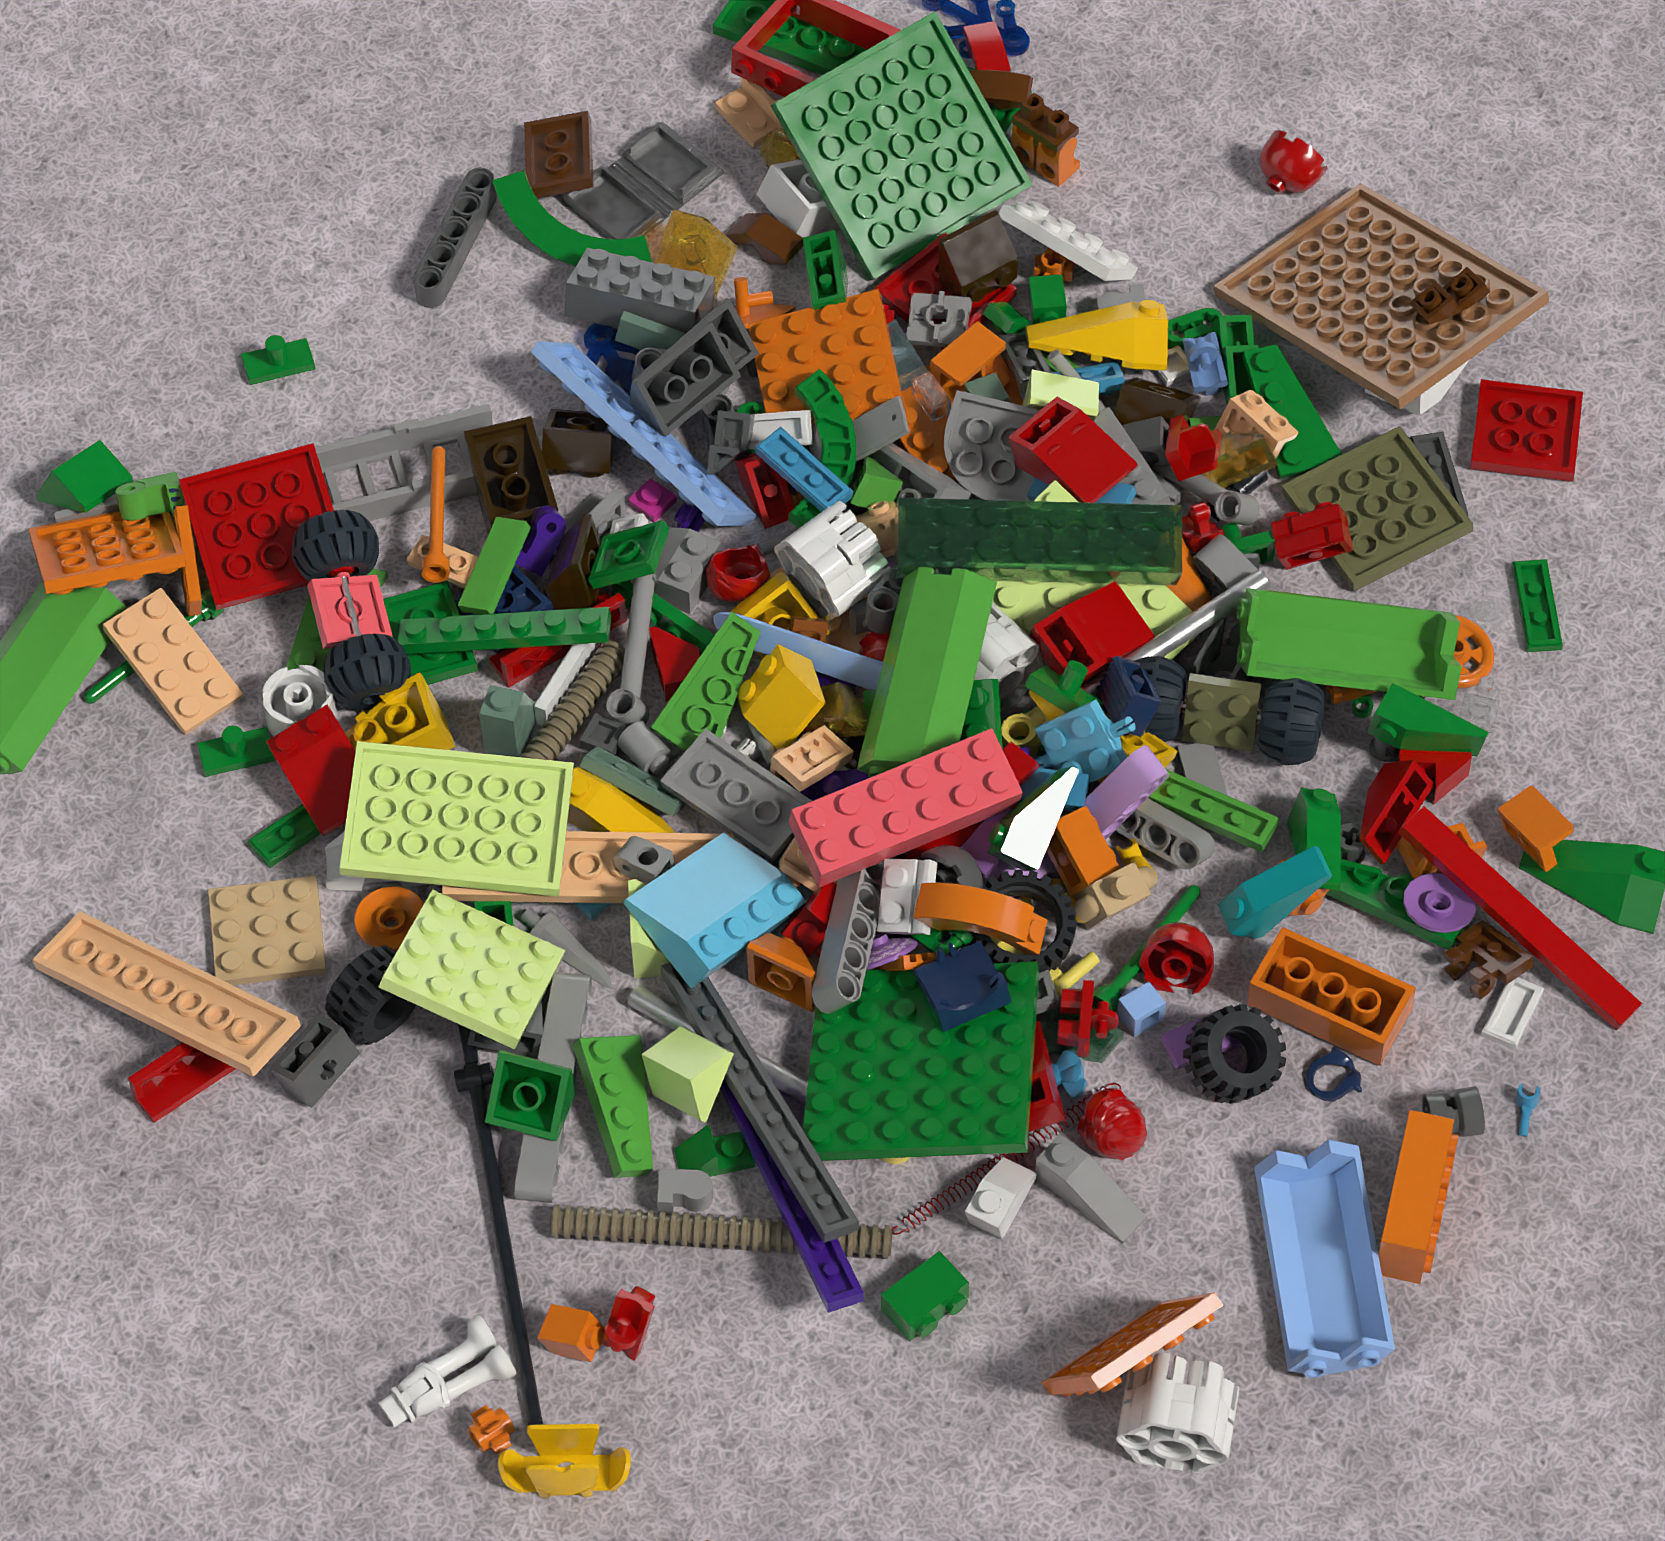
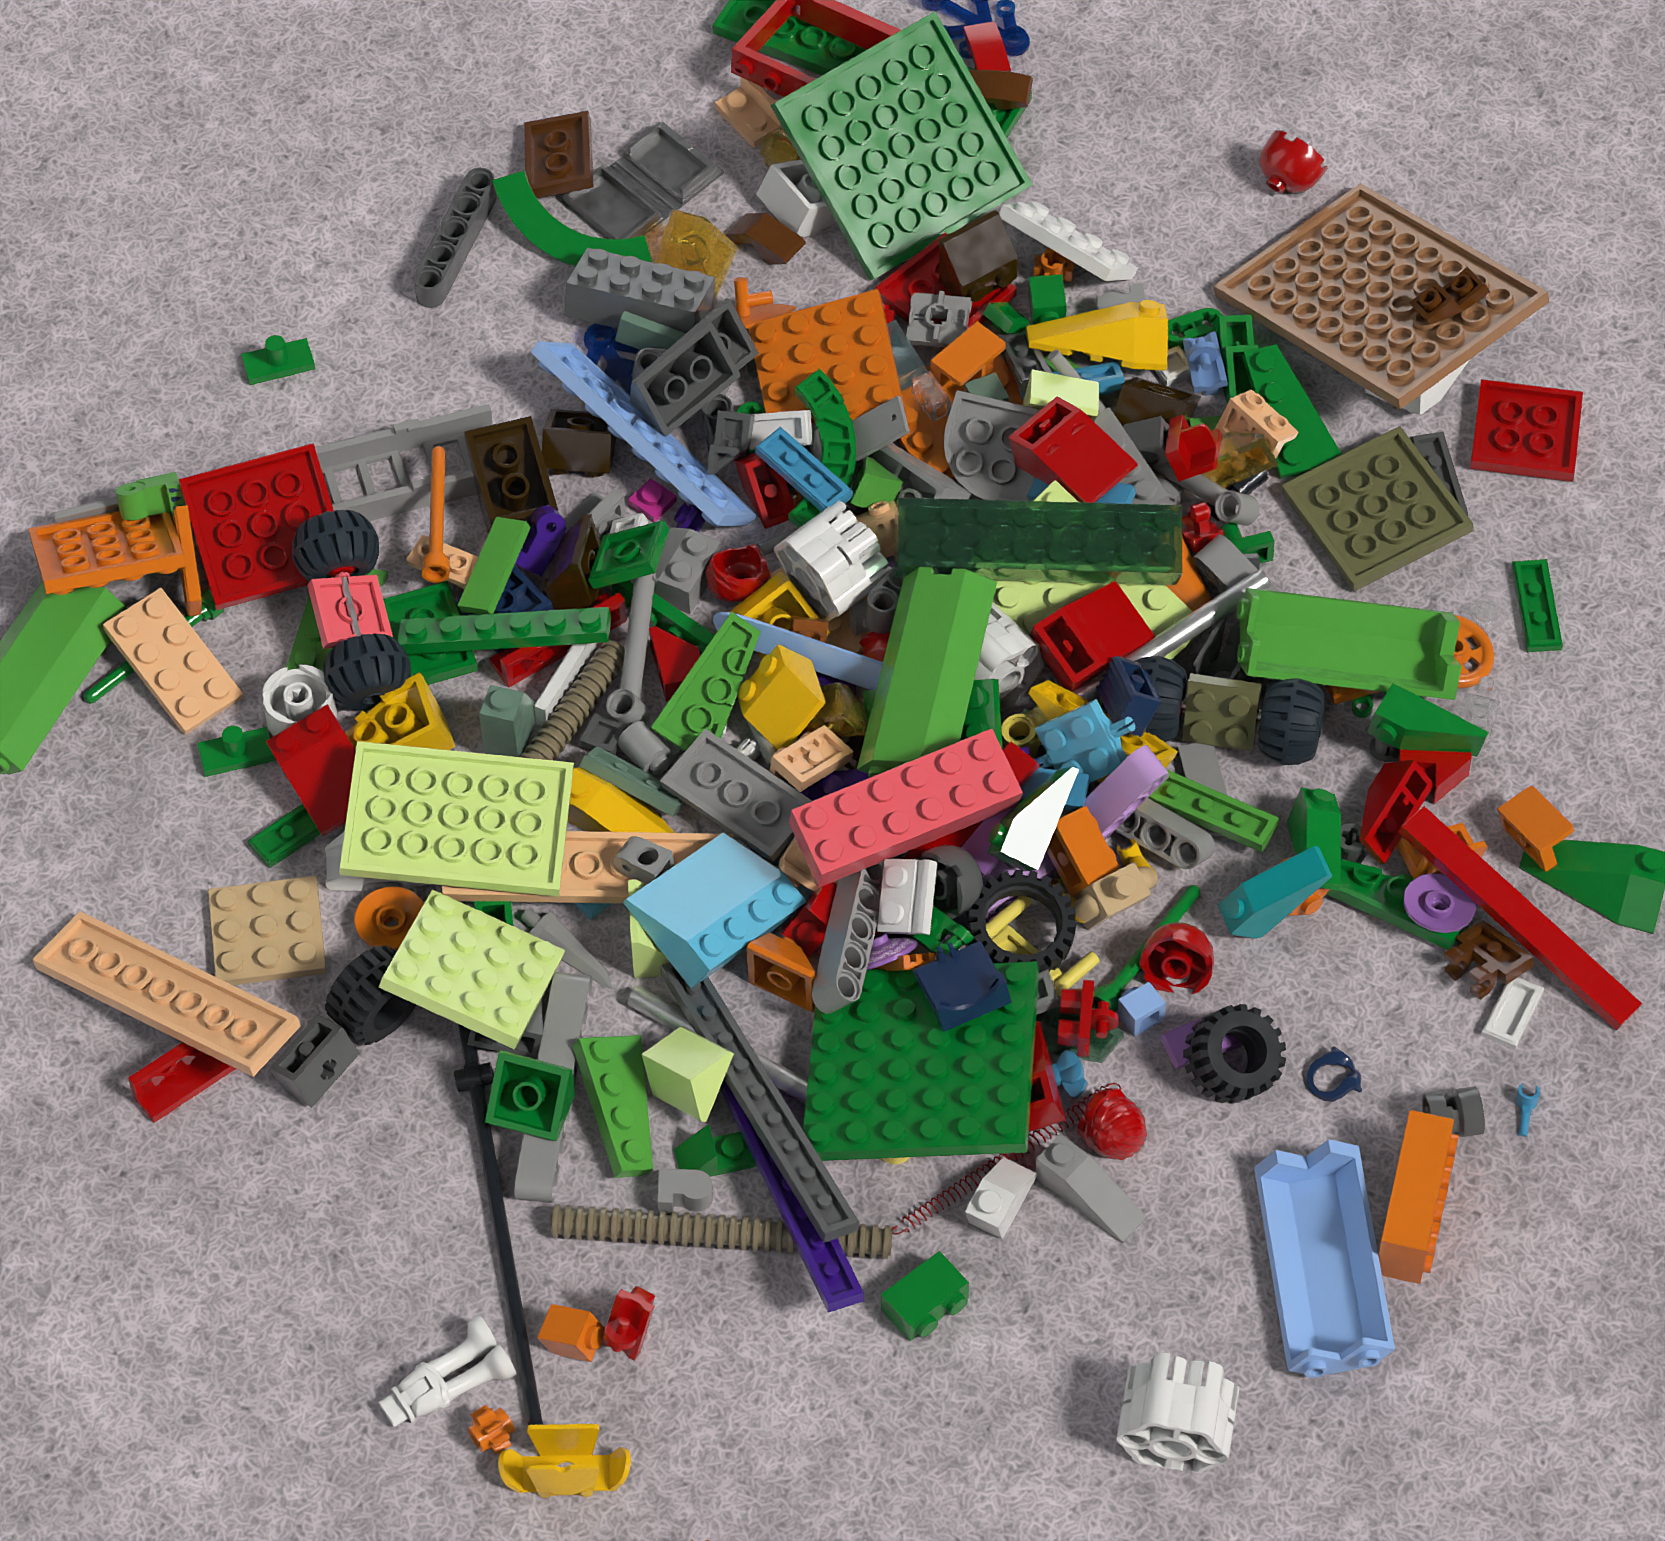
(84, 479): green slope -> none
(825, 269): green slope -> none
(983, 912): orange arch -> none
(1046, 138): hips -> none
(1061, 690): green tile -> none
(1133, 1345): orange plate -> none
(1311, 535): red brick -> none
(1331, 996): orange brick -> none

